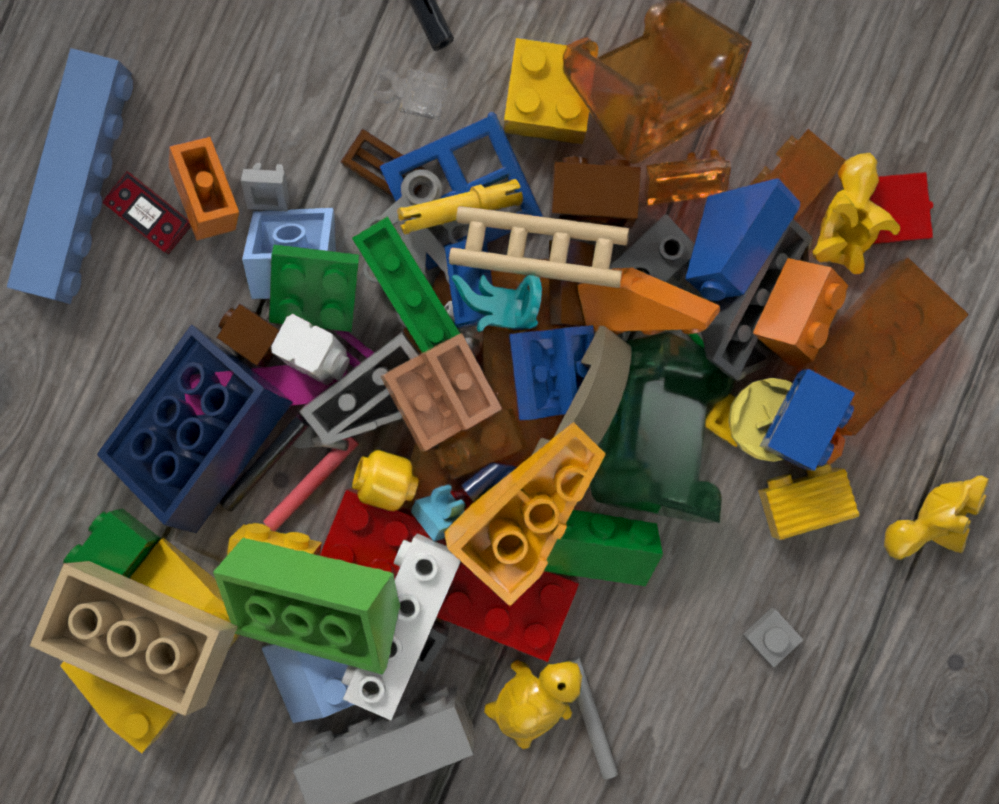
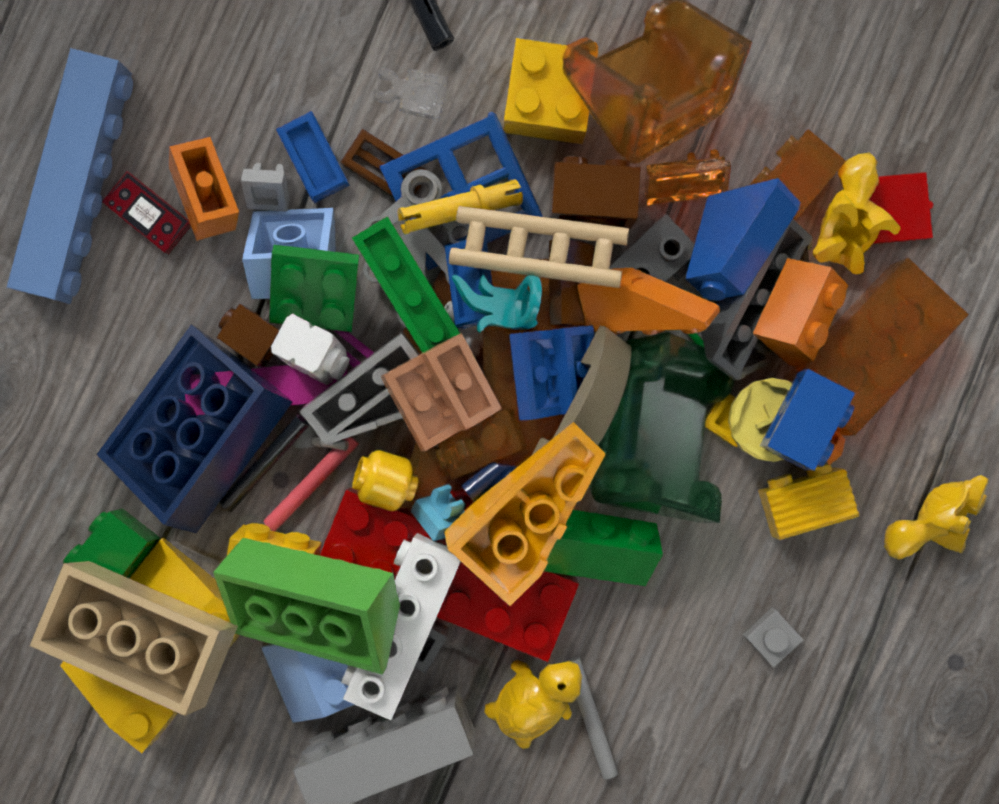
(312, 157): none -> blue tile

